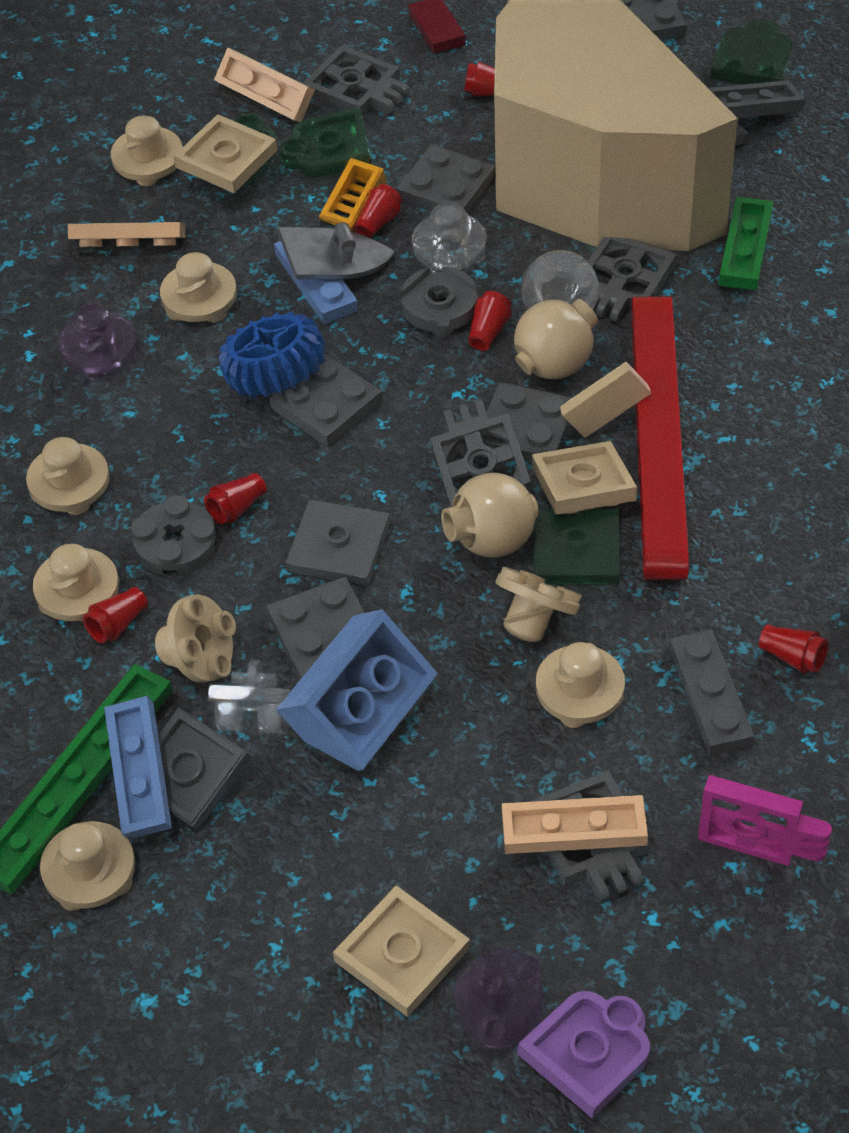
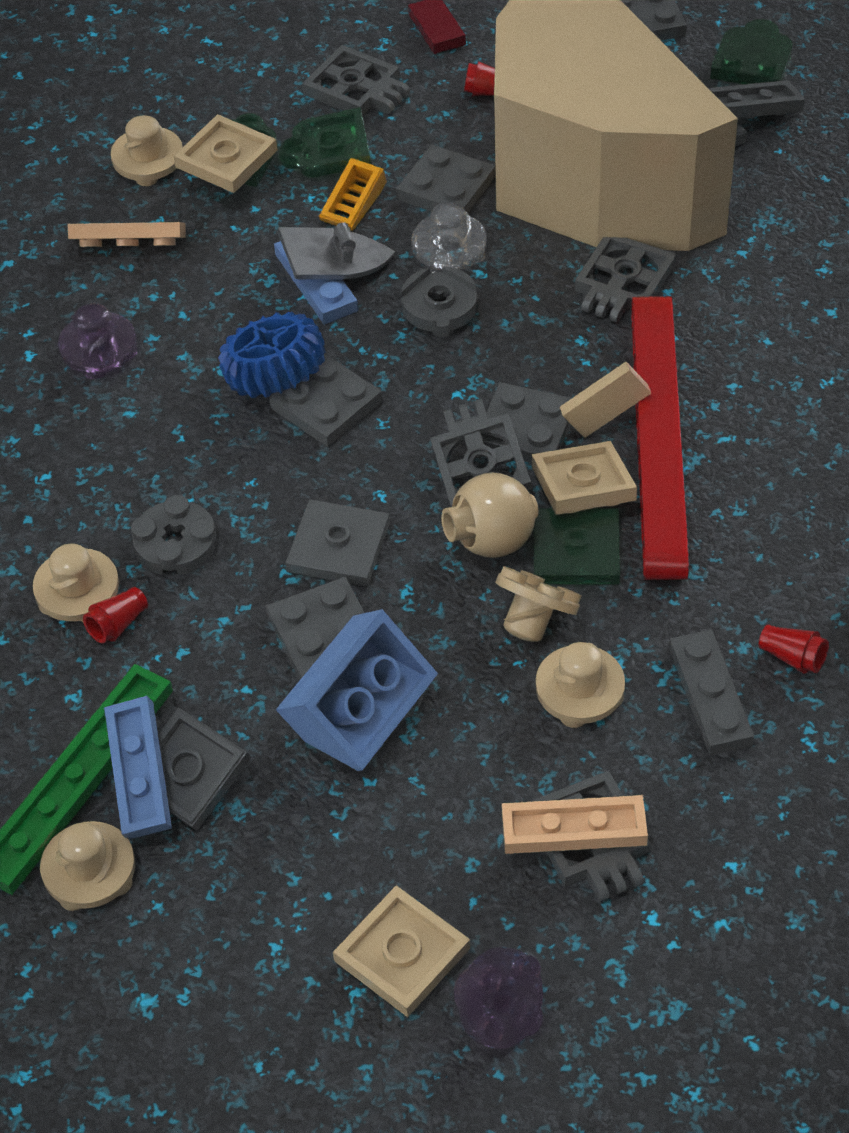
(67, 476): tan plate -> none
(197, 639): tan plate -> none
(198, 290): tan plate -> none
(232, 499): red cone -> none
(232, 700): clear hips -> none
(264, 85): light nougat plate -> none
(379, 209): red cone -> none
(489, 318): red cone -> none
(555, 338): tan brick -> none
(559, 277): clear plate -> none
(589, 1048): medium lavender plate -> none
(746, 243): green plate -> none
(770, 841): dark pink piece -> none

